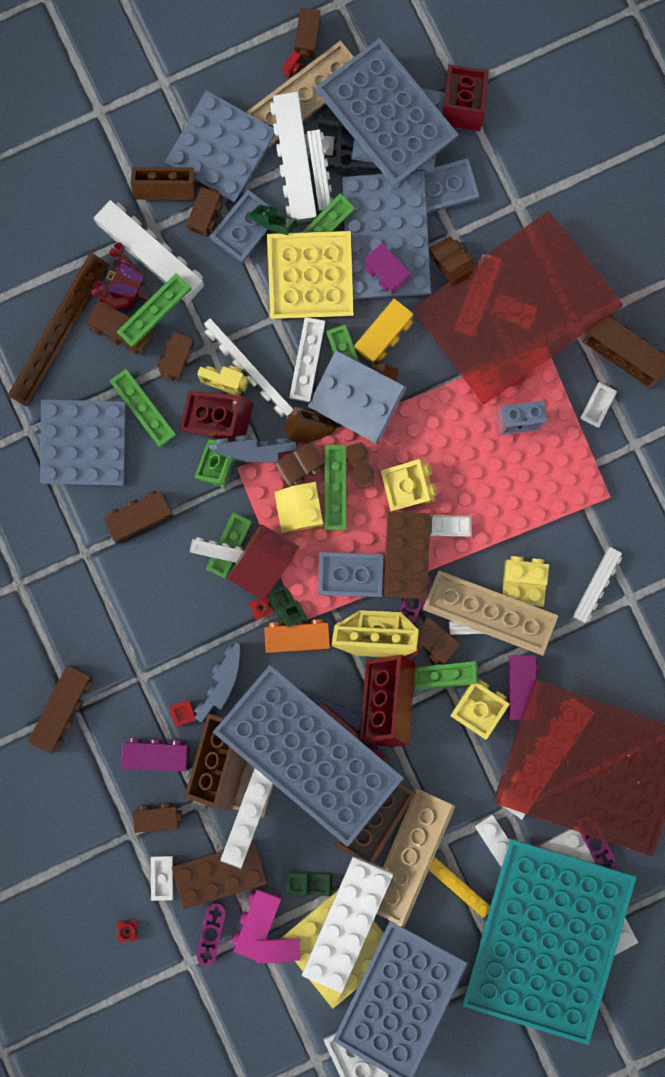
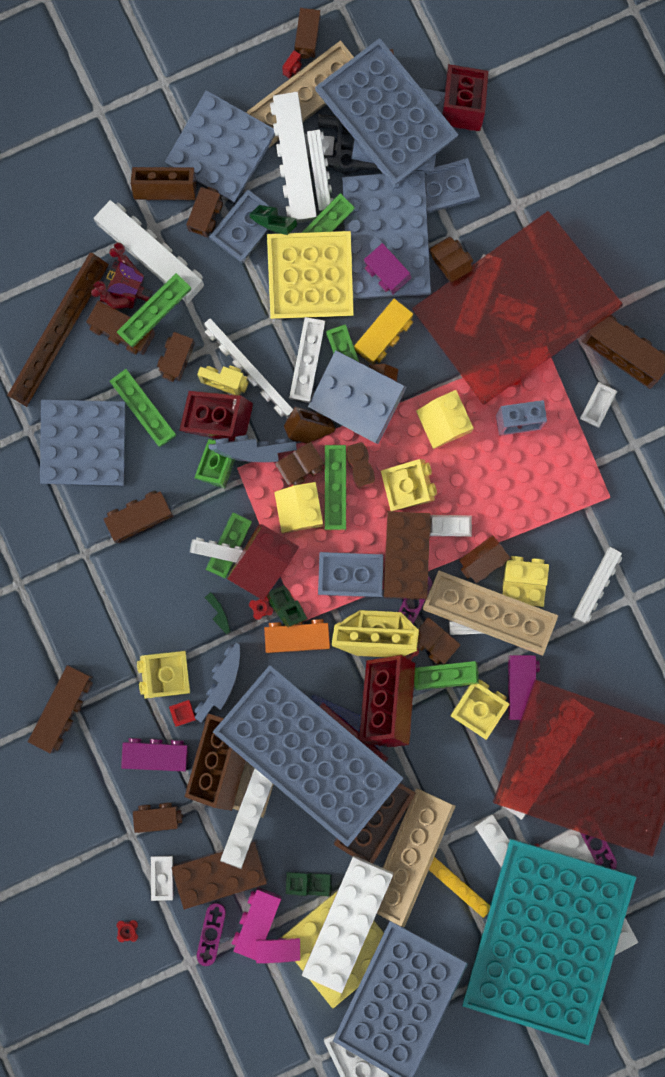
(163, 674): none -> light yellow plate
(221, 618): none -> dark green slope
(445, 419): none -> light yellow slope
(483, 559): none -> reddish brown brick

